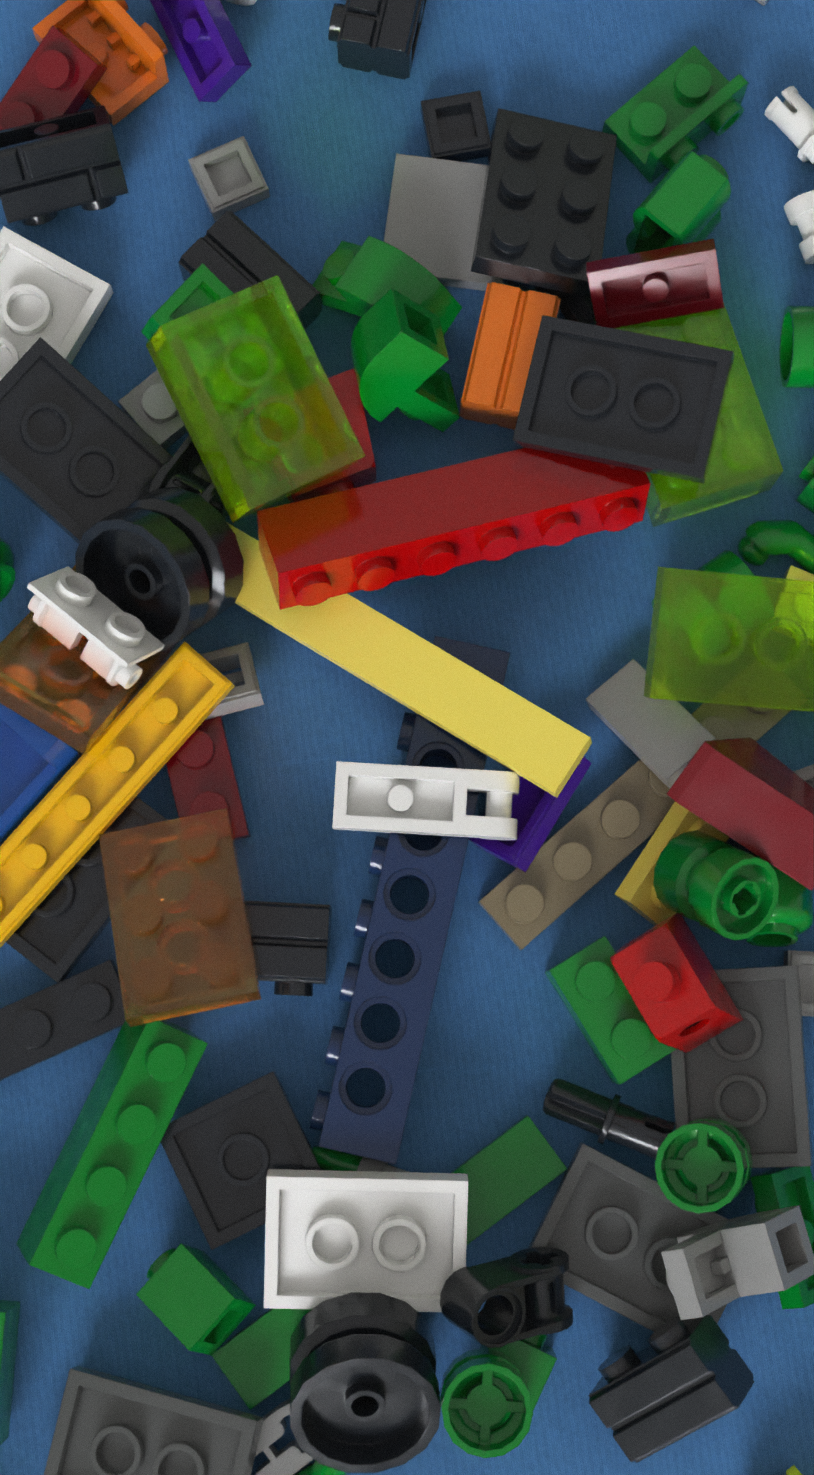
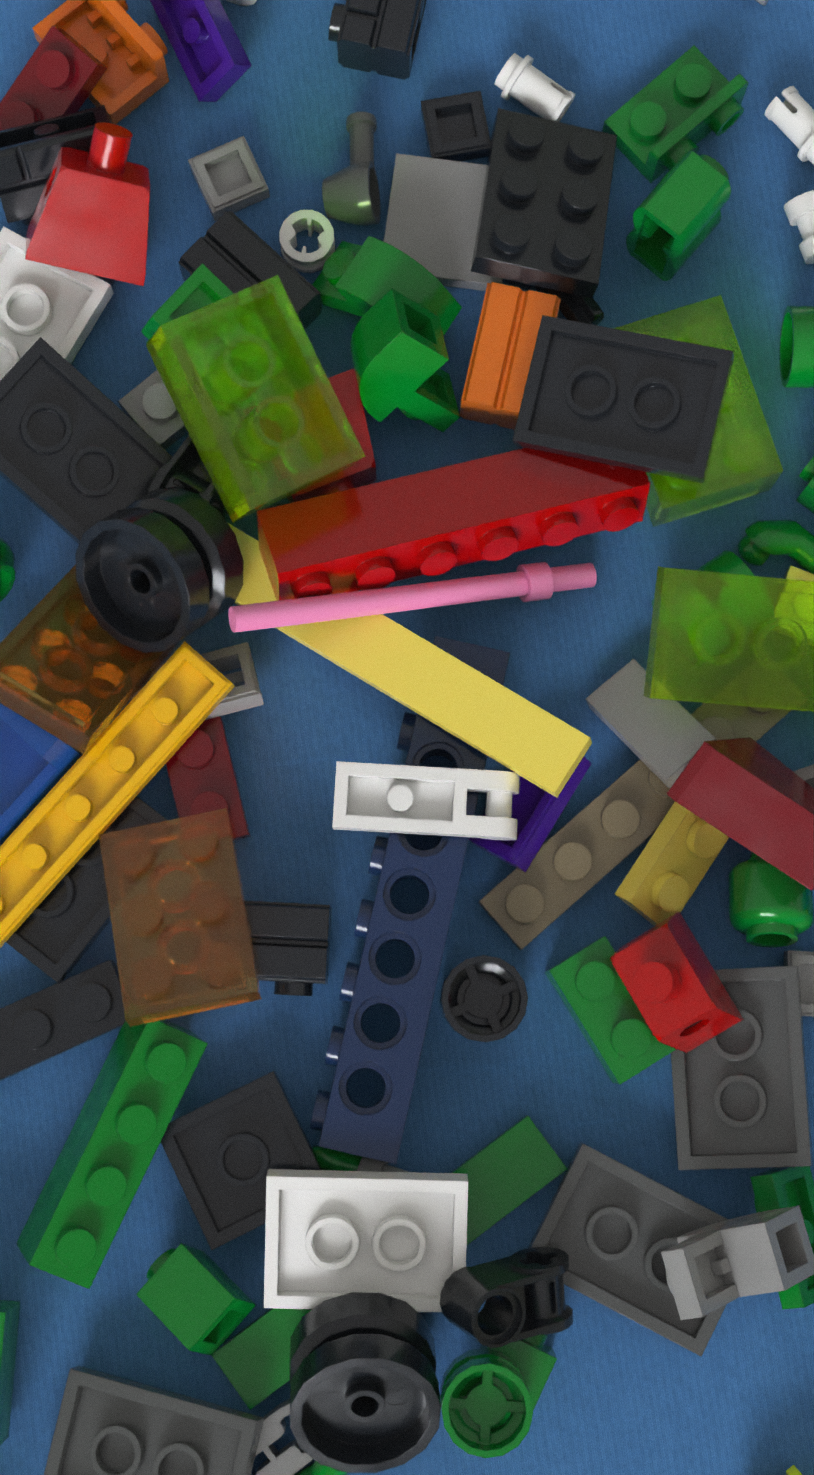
(73, 607): white hinge -> none
(94, 210): none -> red torso
(310, 221): none -> white bush
(354, 191): none -> dark grey bar
(484, 998): none -> black wheel
(528, 583): none -> bright pink bar
(533, 88): none -> white pin
(606, 1117): black axle -> none
(655, 284): dark red plate -> none
(670, 1386): black brick -> none
(703, 1165): green wheel -> none
(716, 885): green wheel -> none

